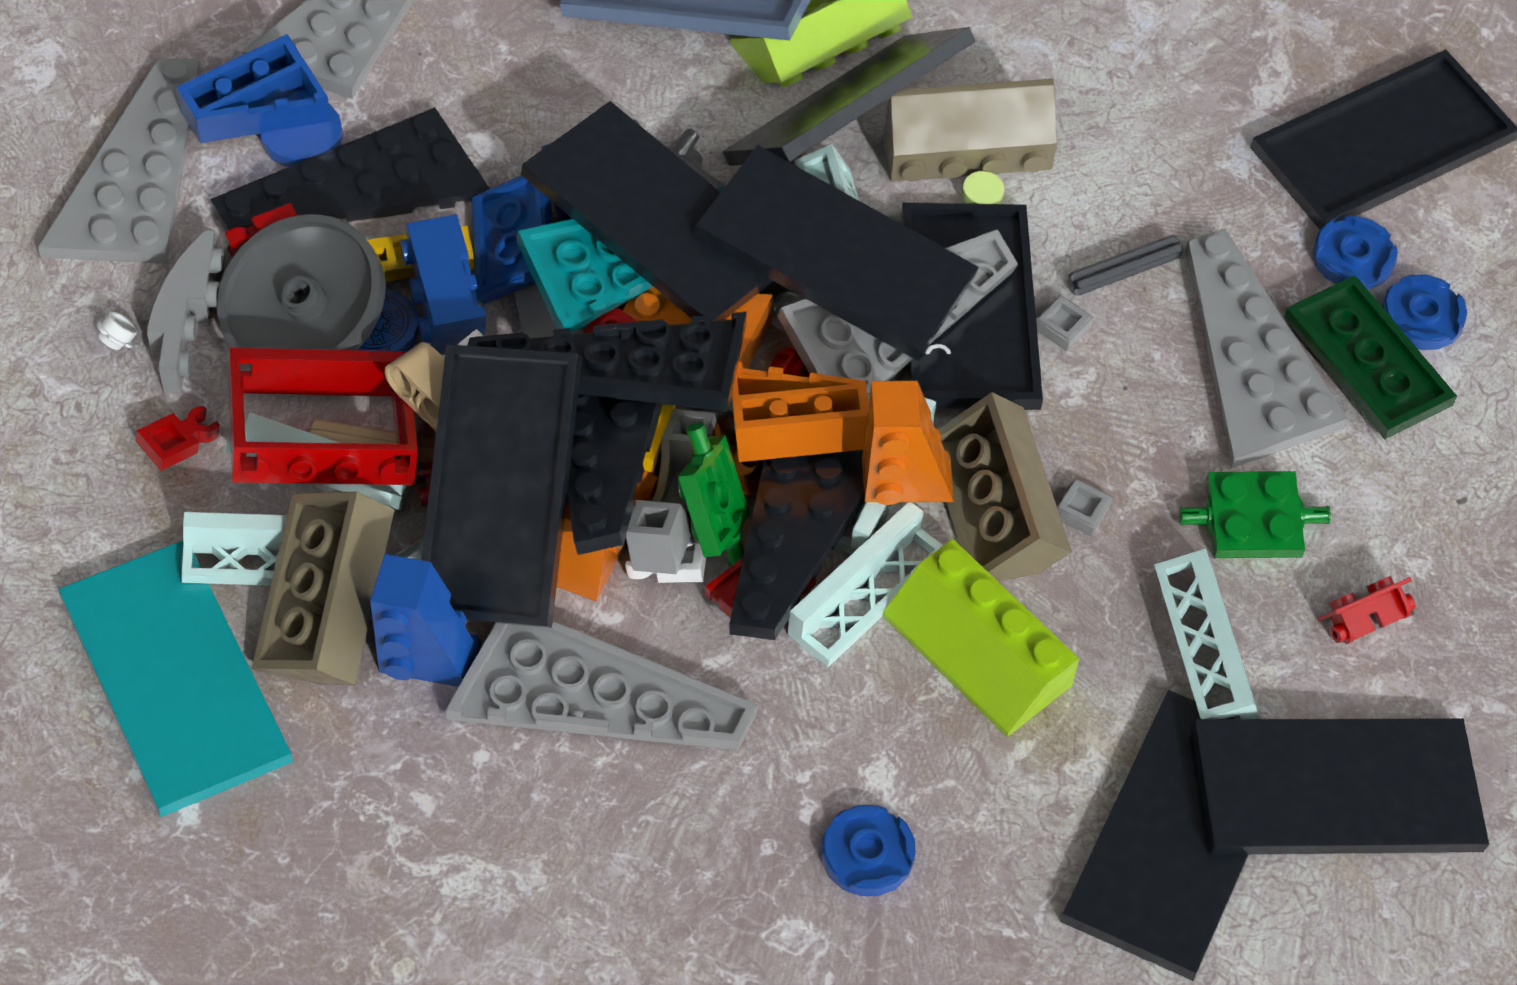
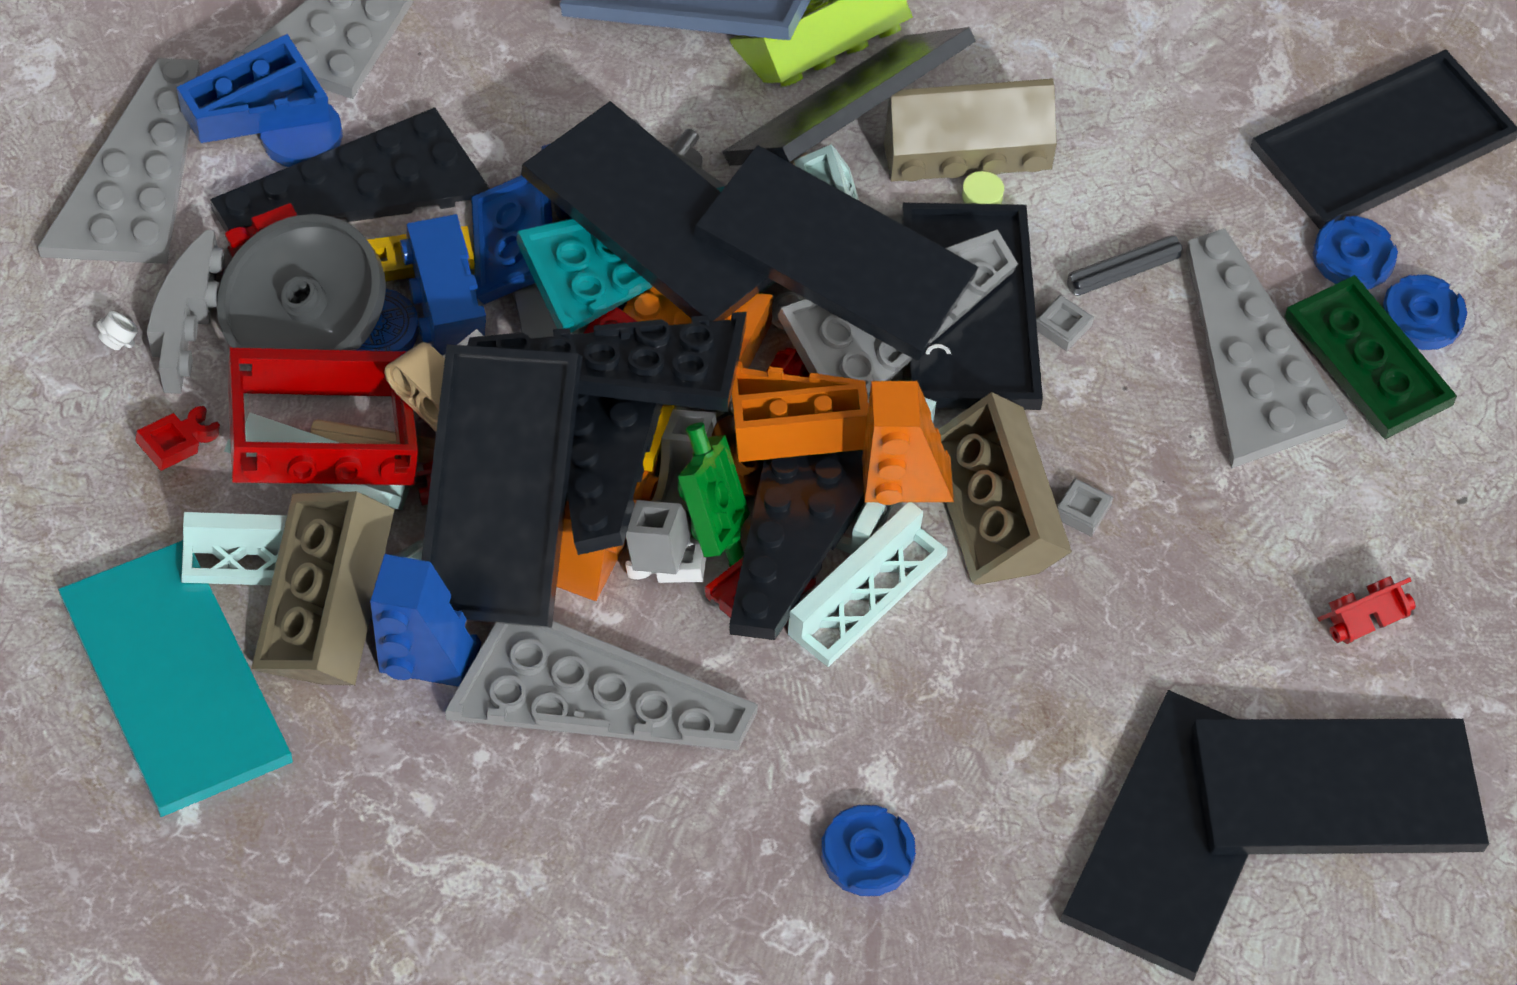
(981, 638): lime slope -> none
(1224, 641): light aqua fence -> none
(1255, 514): green plate -> none

